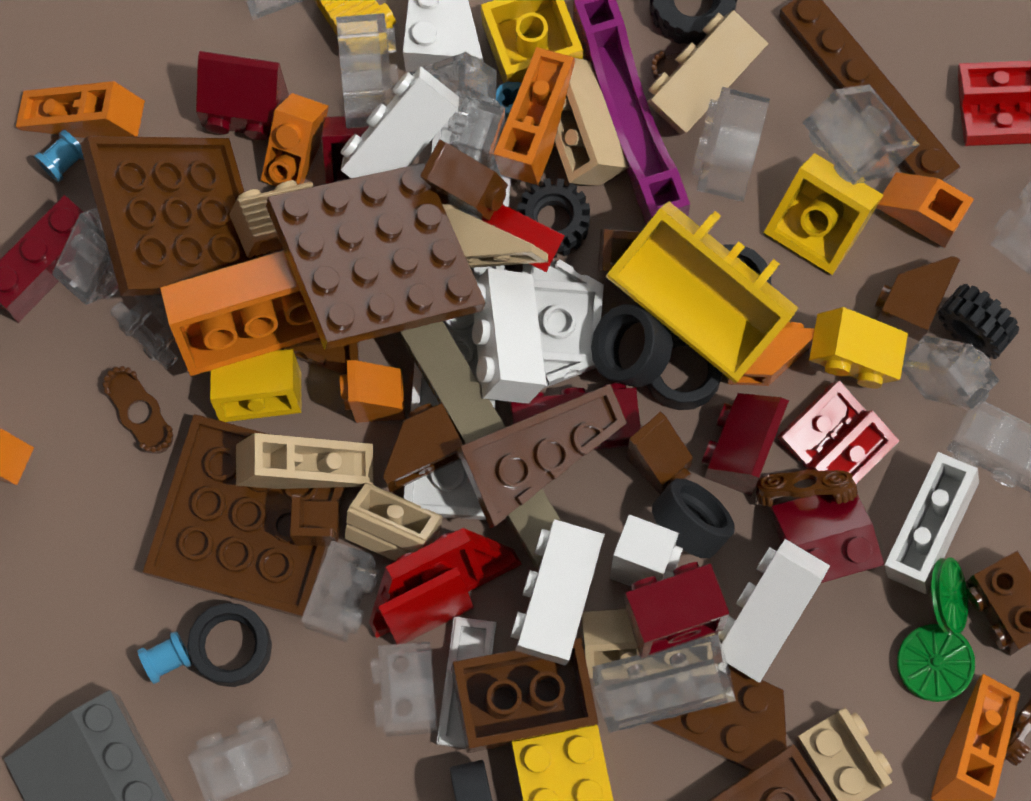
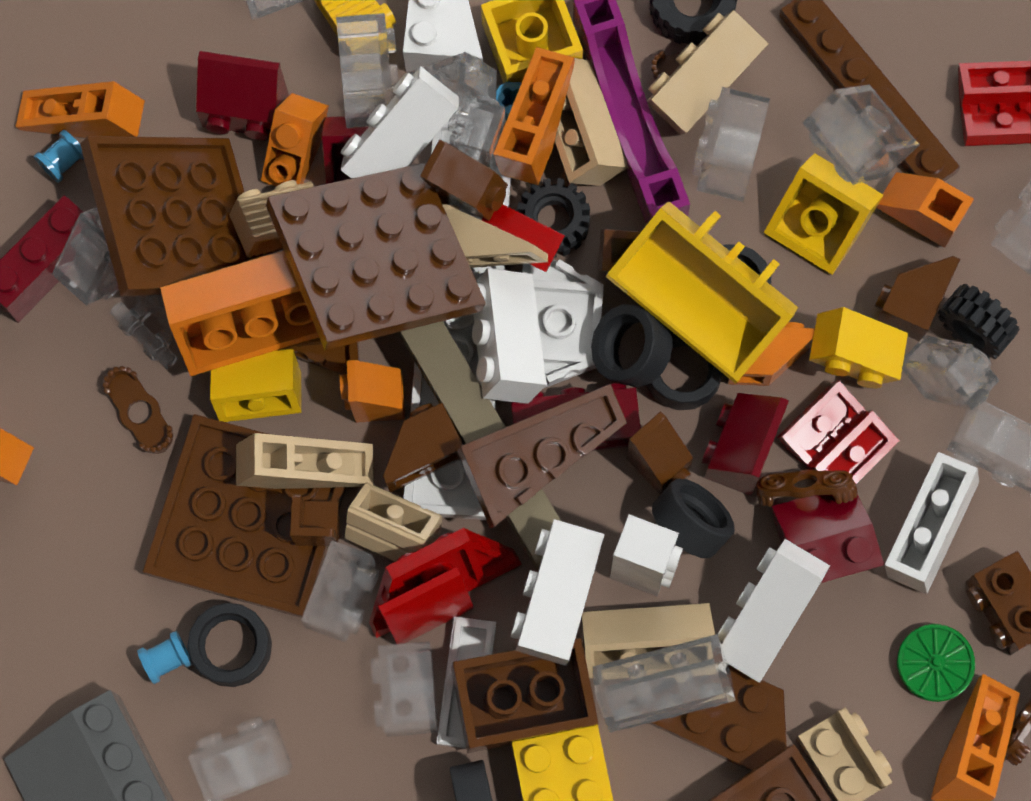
(675, 608): dark red slope -> none
(949, 596): green wheel -> none

